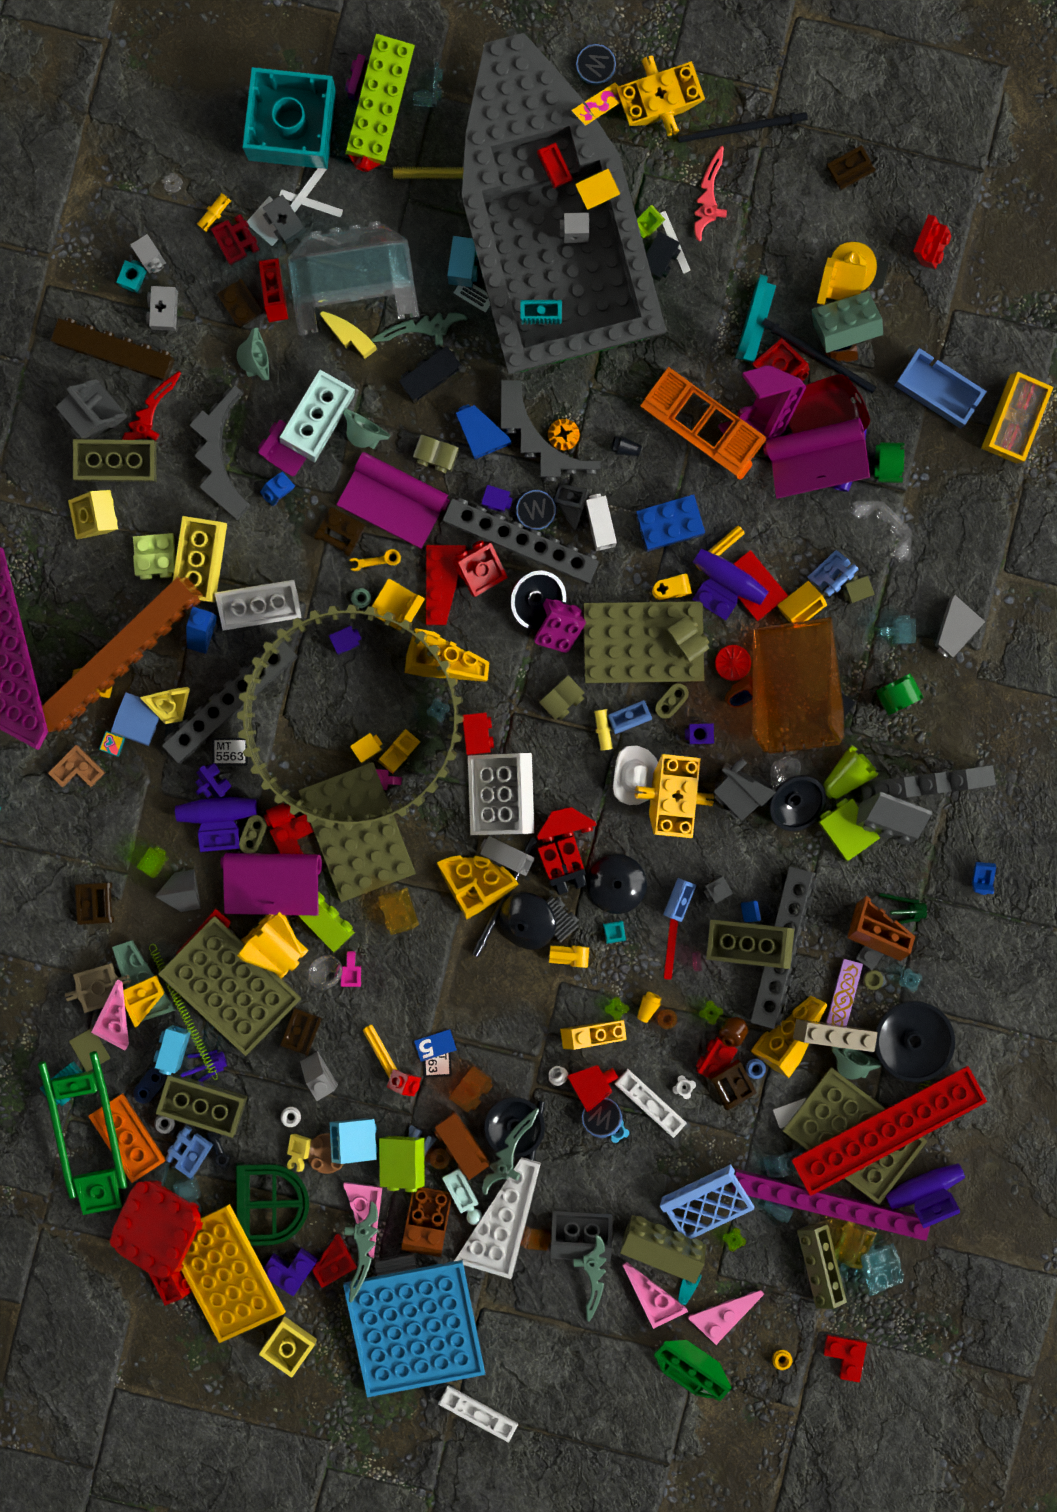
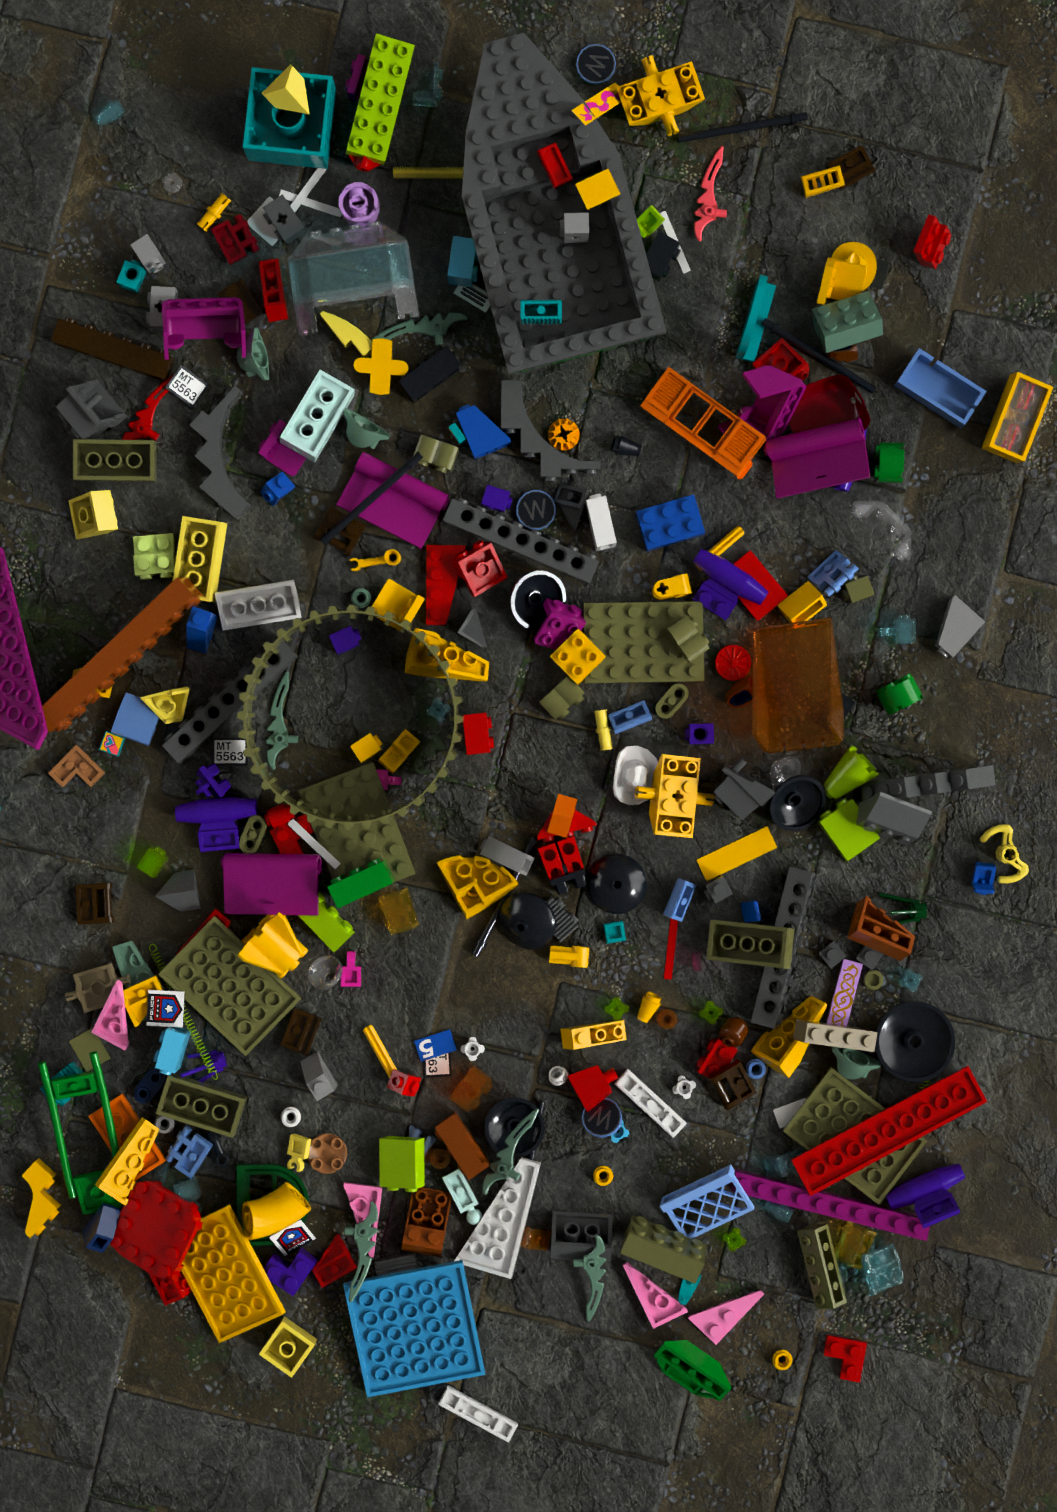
(43, 1204): none -> yellow arch
(101, 1228): none -> dark blue slope
(110, 113): none -> clear light blue cone
(122, 1170): none -> yellow wing
(165, 1008): none -> sticker
(187, 386): none -> sticker
(203, 320): none -> magenta windscreen
(273, 1212): none -> yellow brick
(280, 736): none -> sand green piece
(288, 92): none -> light yellow slope
(292, 1237): none -> sticker
(314, 844): none -> white sticker
(353, 1140): medium azure brick -> none
(359, 204): none -> lavender brick
(360, 882): none -> green brick
(381, 366): none -> yellow piece
(410, 464): none -> black bar
(458, 435): none -> teal tile
(467, 1049): none -> white plate
(472, 630): none -> dark grey slope
(501, 794): white slope -> none
(562, 815): none -> orange slope
(578, 656): none -> yellow bracket
(603, 1182): none -> yellow plate
(736, 853): none -> yellow sticker
(820, 174): none -> yellow slope
(832, 954): none -> dark grey plate
(1012, 850): none -> light yellow piece

